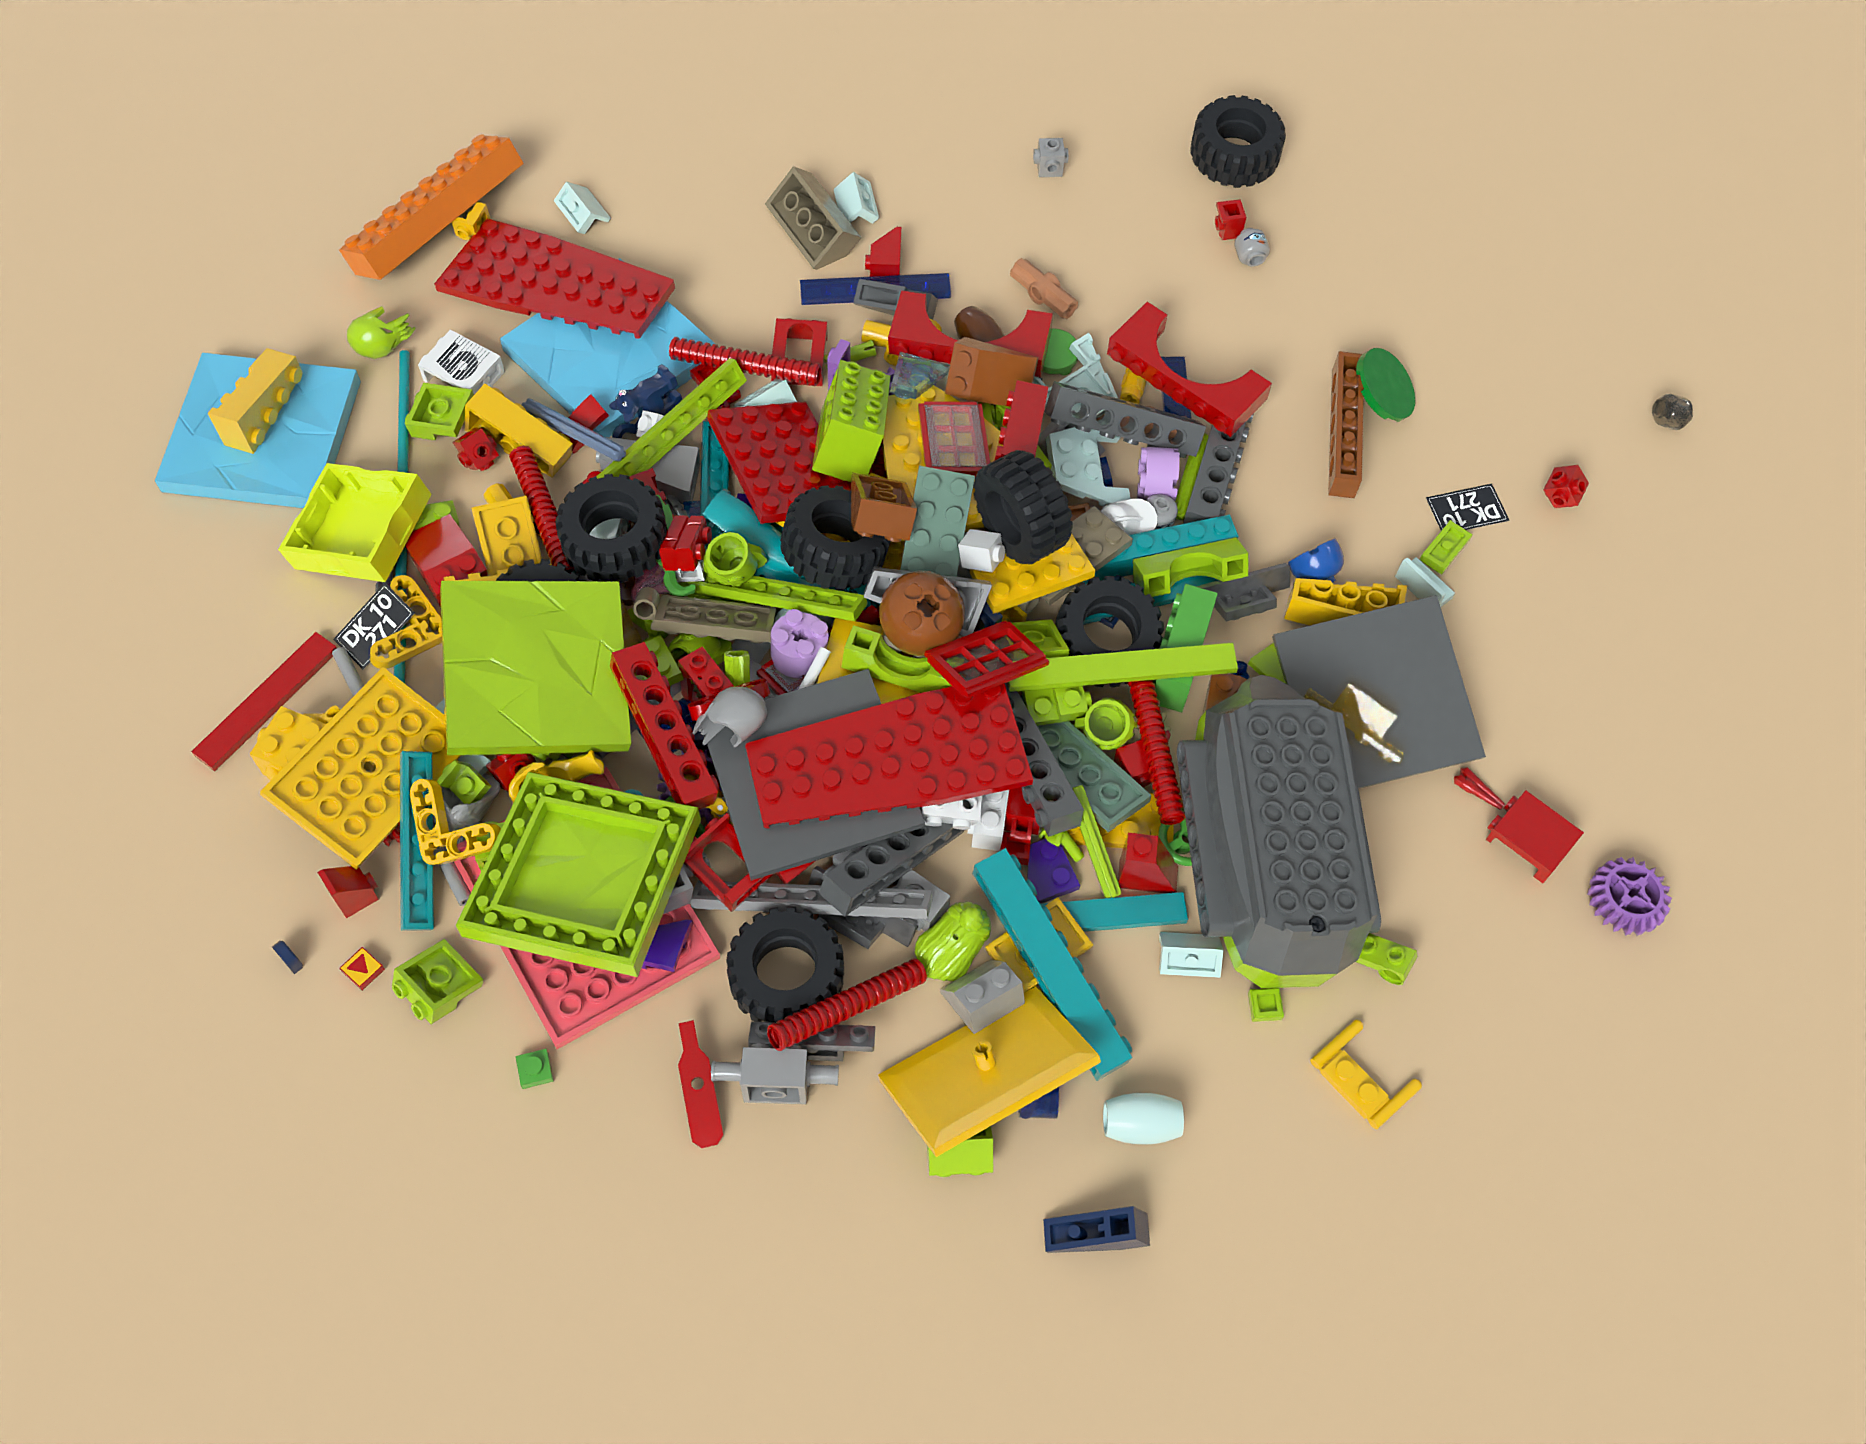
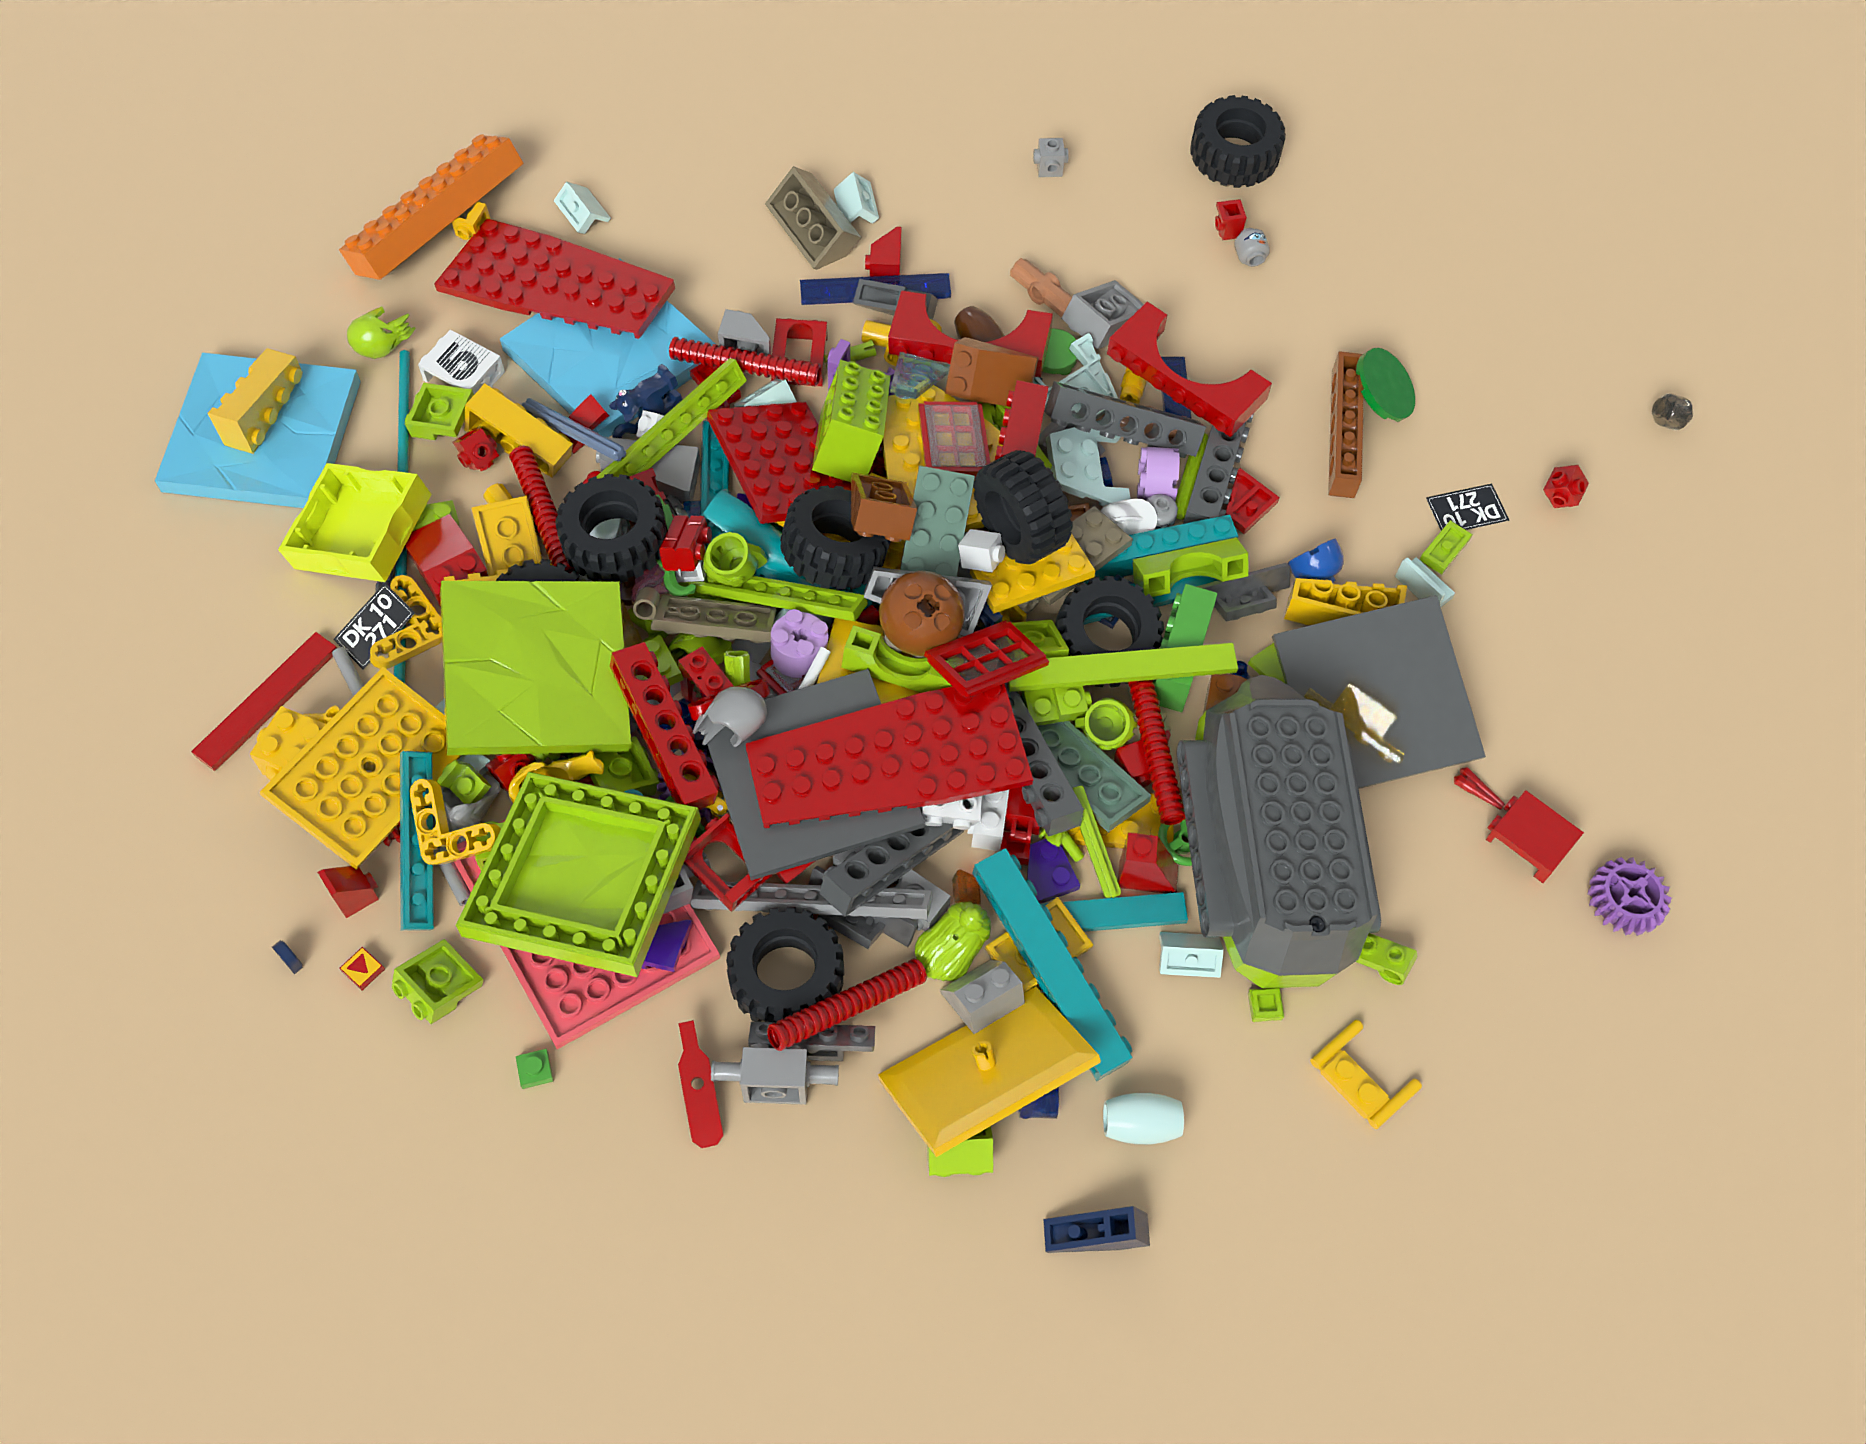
(627, 770): none -> lime plate
(743, 332): none -> light grey slope
(965, 888): none -> clear orange slope
(1101, 311): none -> light grey slope
(1249, 501): none -> red wing

